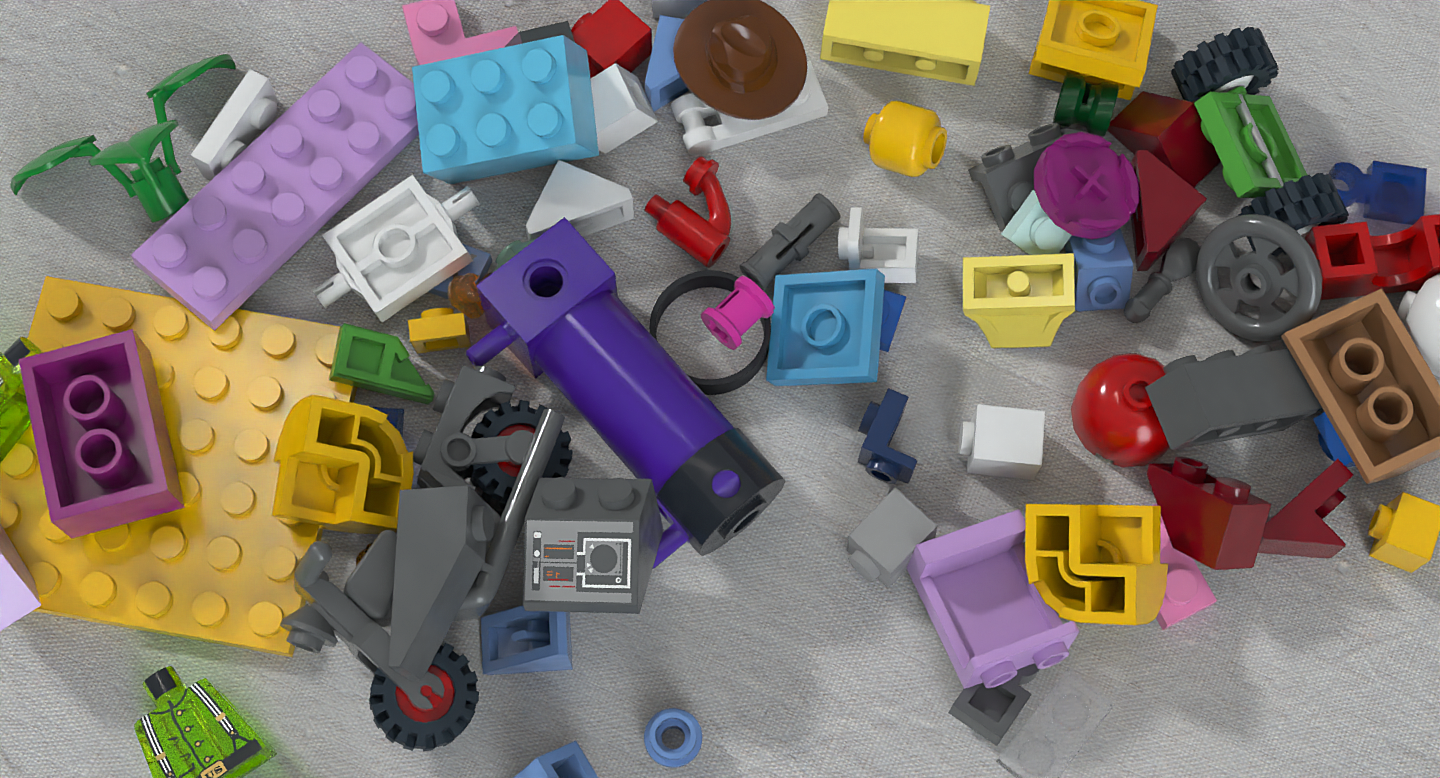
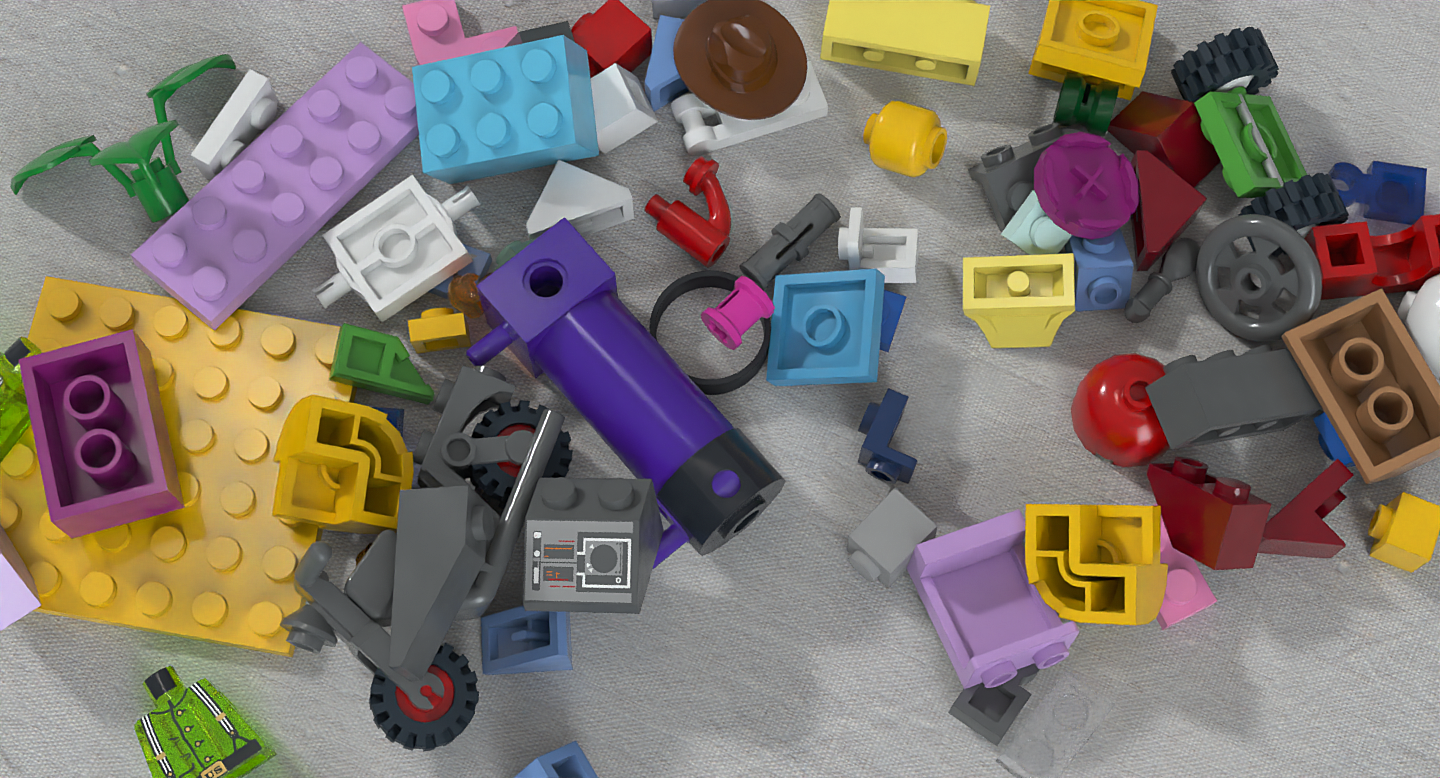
(673, 719): medium blue plate -> none
(1003, 441): white brick -> none

